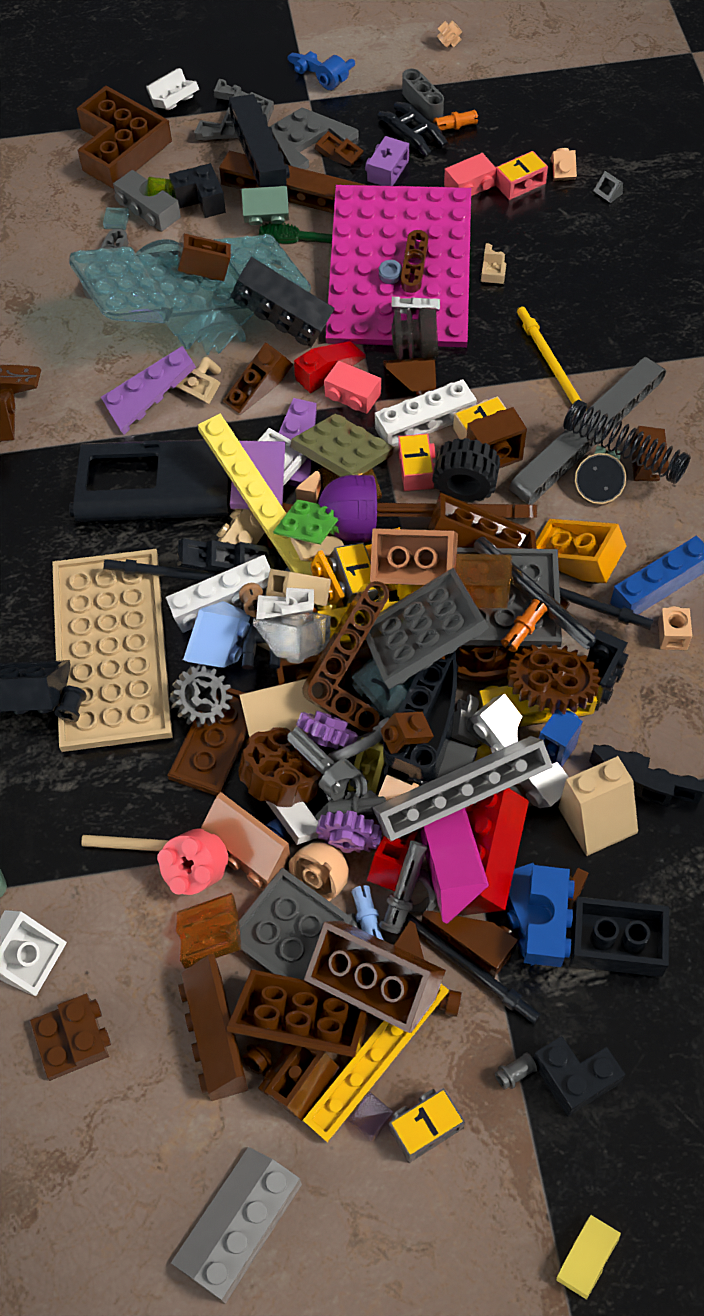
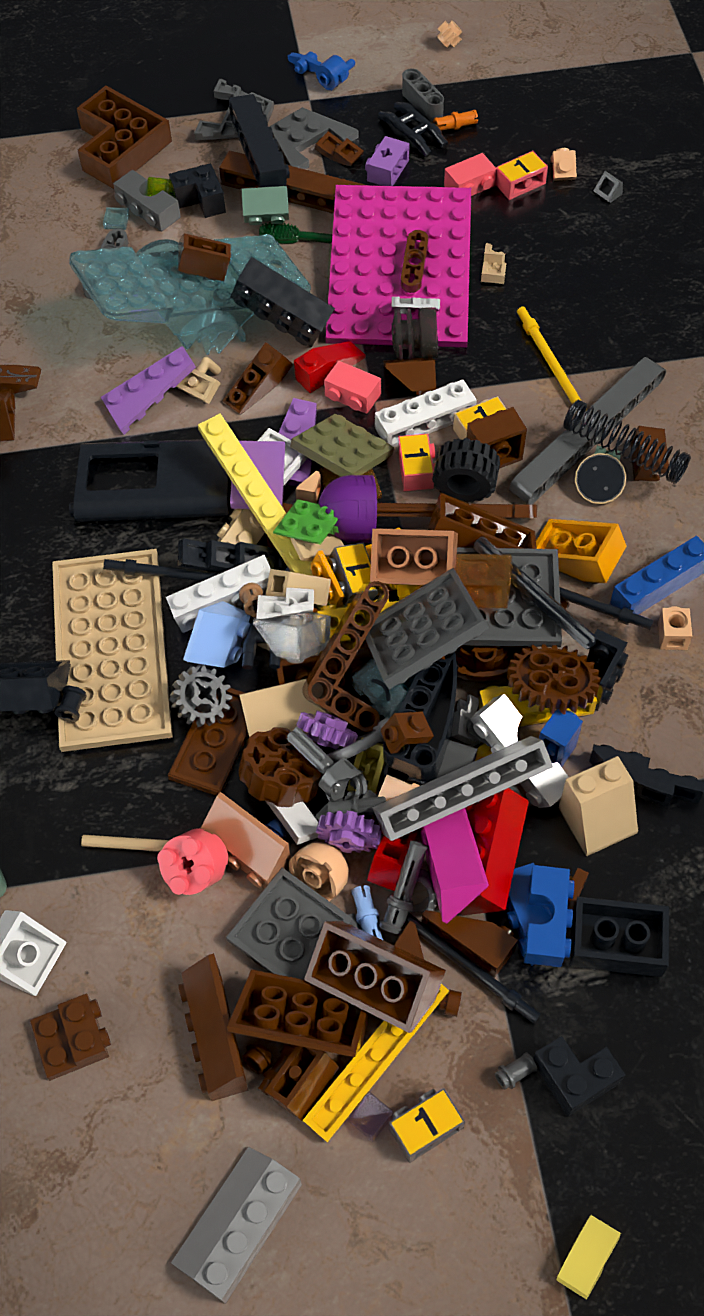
(171, 89): white bracket -> none
(208, 930): clear orange slope -> none
(390, 271): sand blue tile -> none
(524, 625): orange pin -> none

